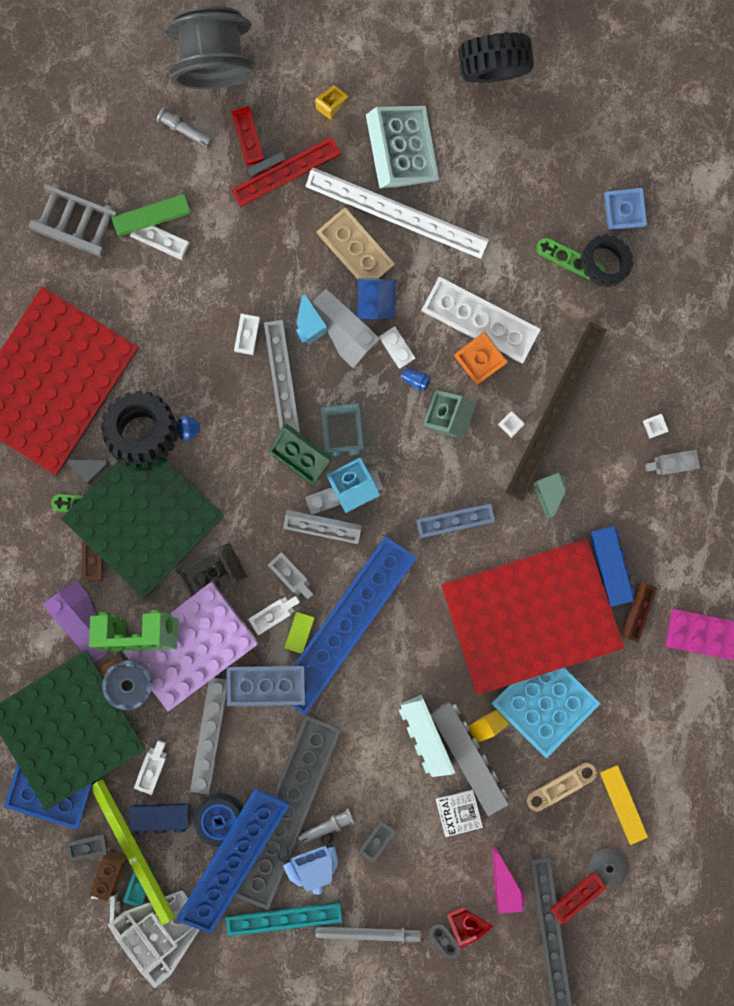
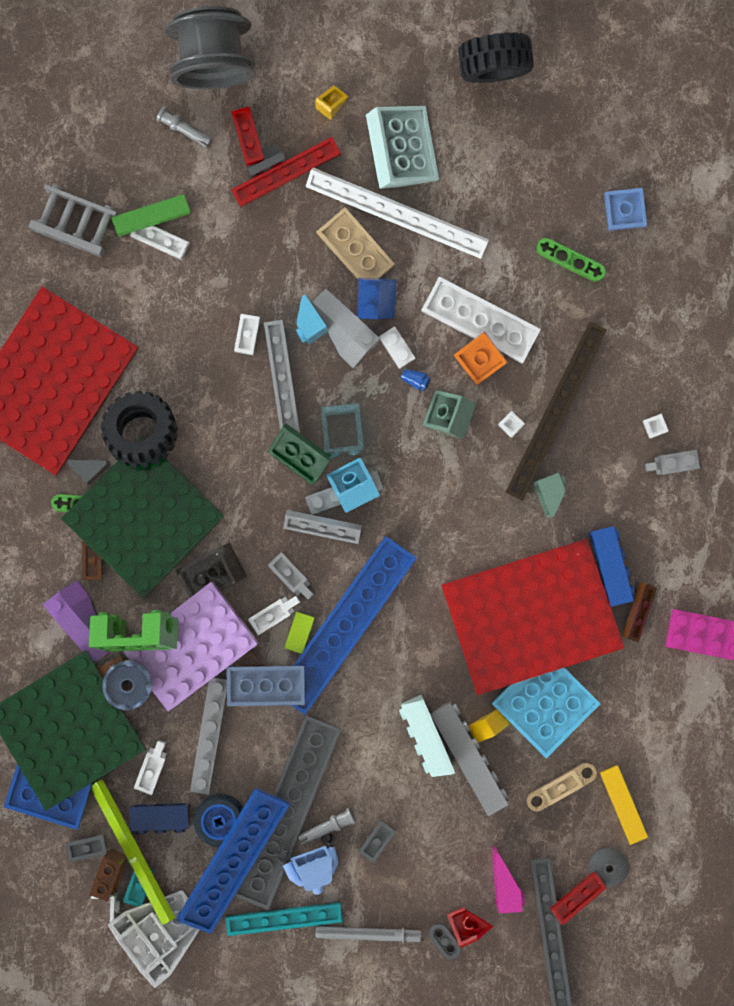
(187, 428): blue cone -> none
(455, 520): sand blue plate -> none
(459, 813): white tile -> none
(618, 248): black tyre -> none

